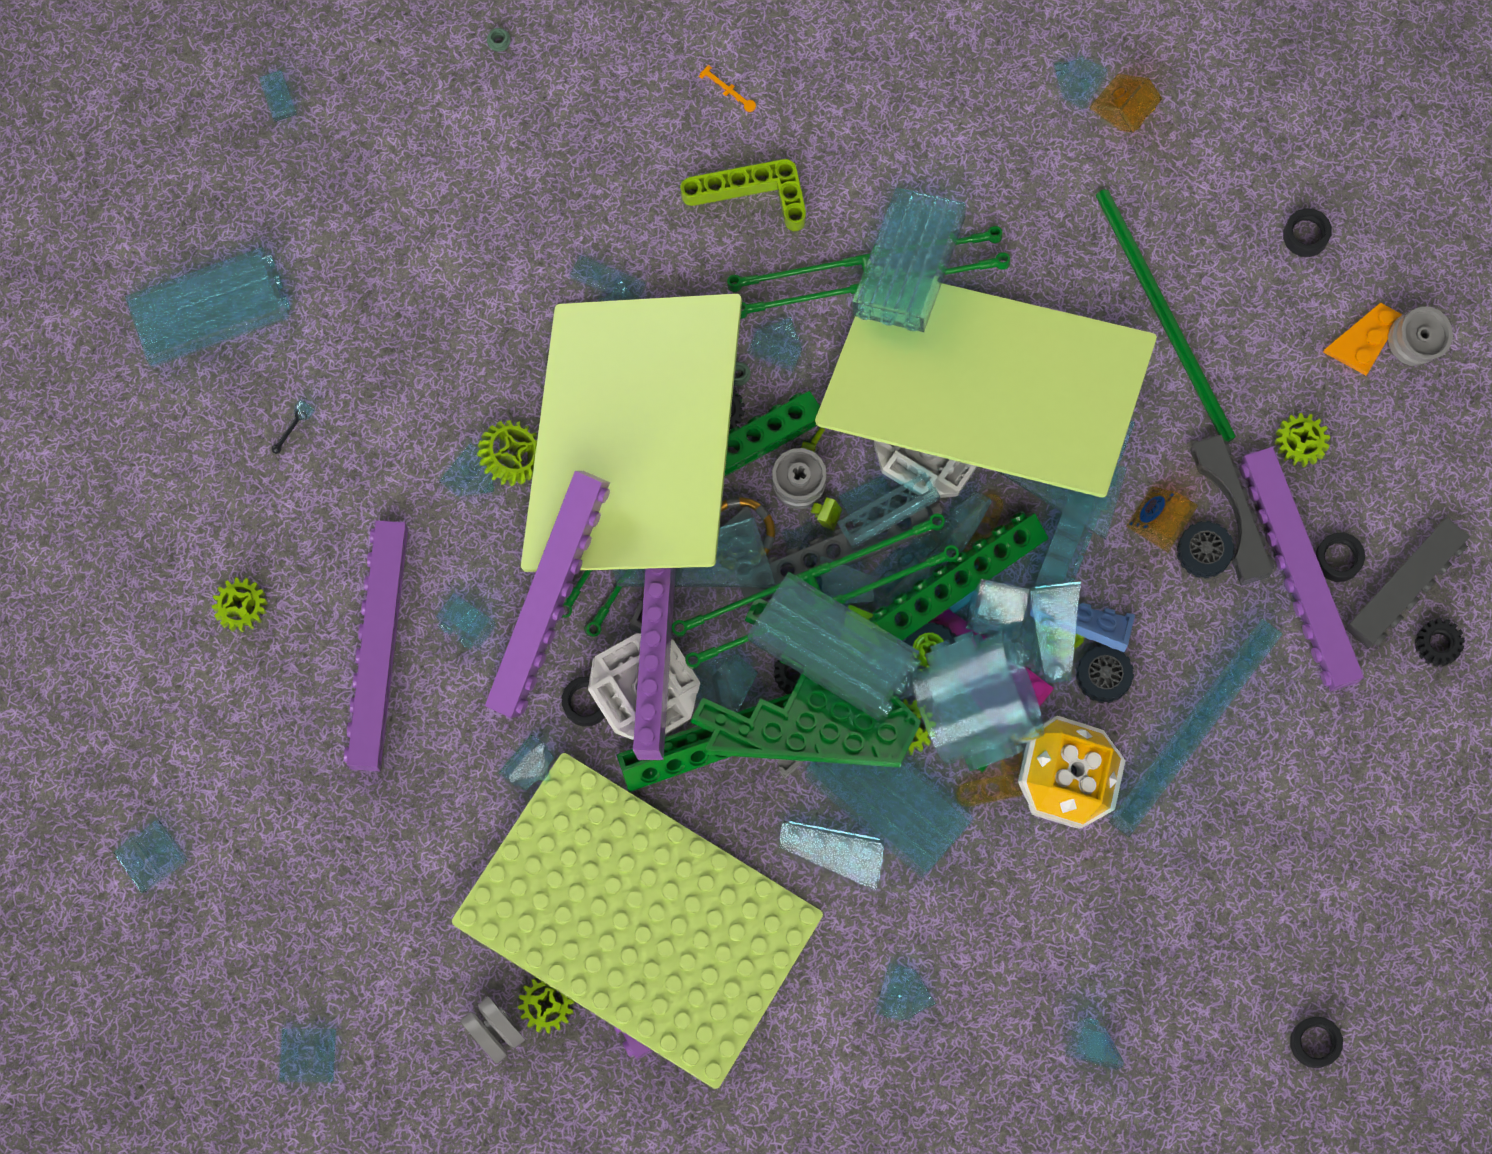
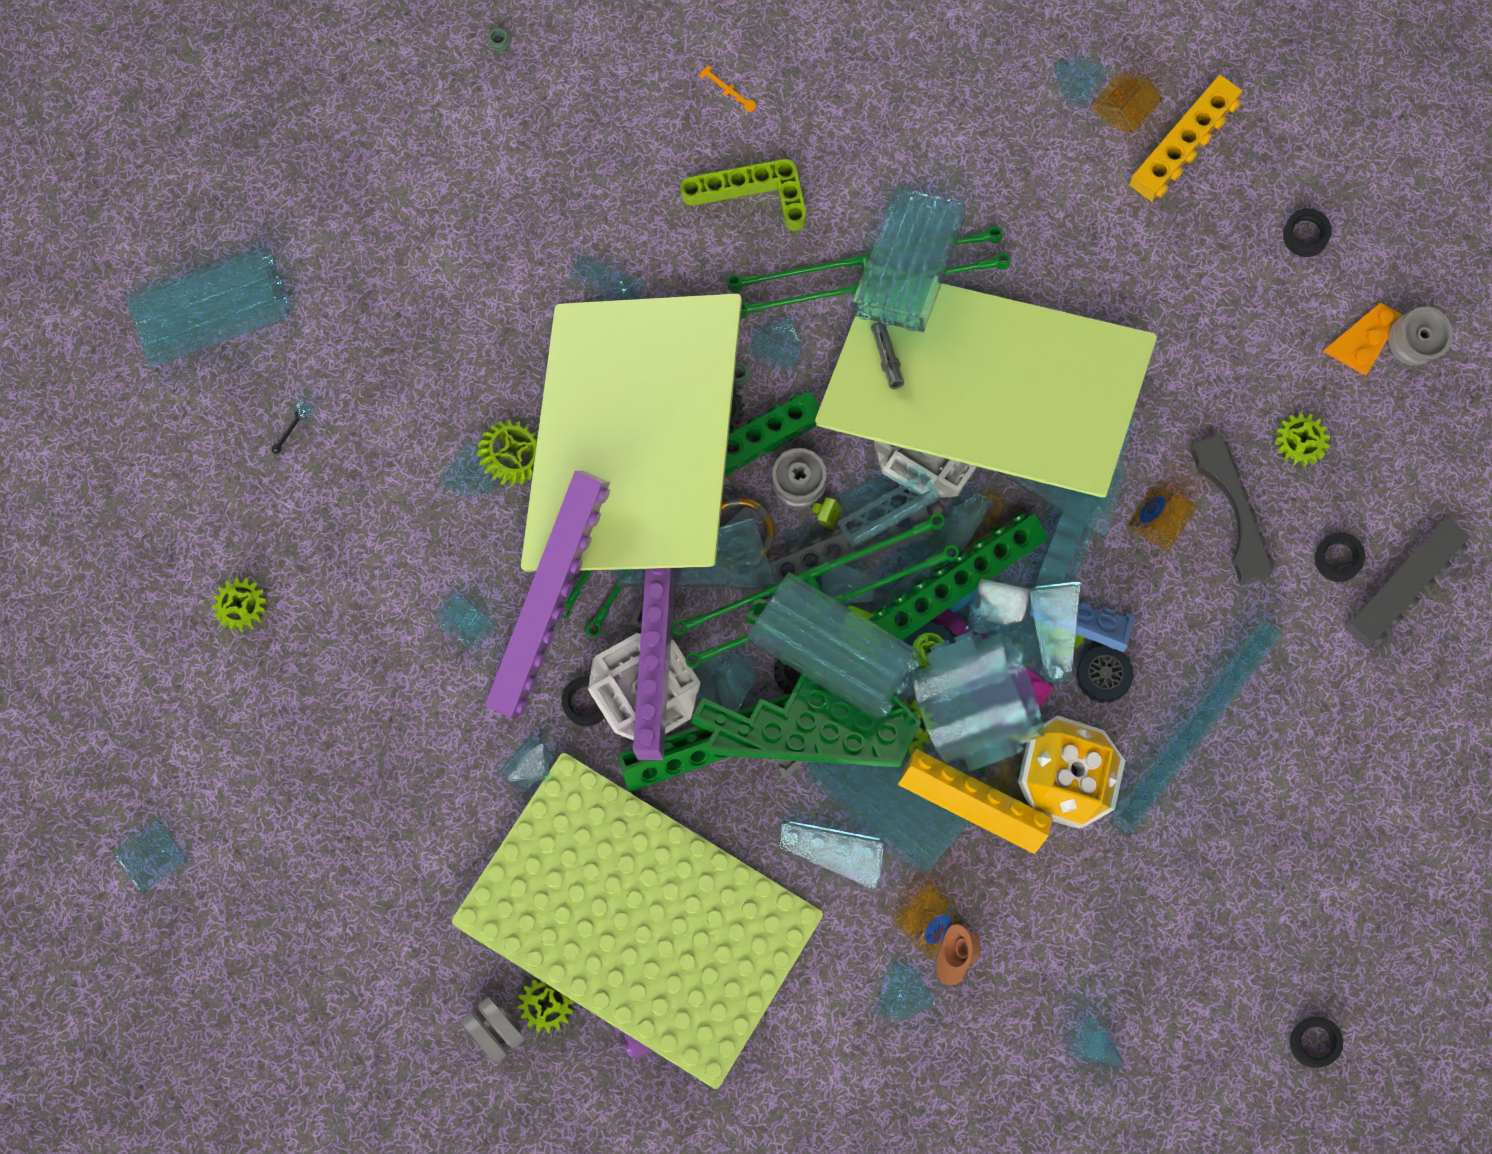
(277, 96): clear light blue plate -> none
(307, 1055): clear light blue slope -> none
(377, 646): medium lavender brick -> none
(812, 446): lime hand -> none
(894, 376): none -> dark grey pin
(927, 920): none -> clear yellow slope
(956, 953): none -> nougat piece
(975, 801): none -> yellow brick
(1165, 315): green axle -> none
(1205, 549): black wheel -> none
(1219, 92): none -> yellow brick
(1301, 570): medium lavender brick -> none
(1445, 629): black tyre -> none

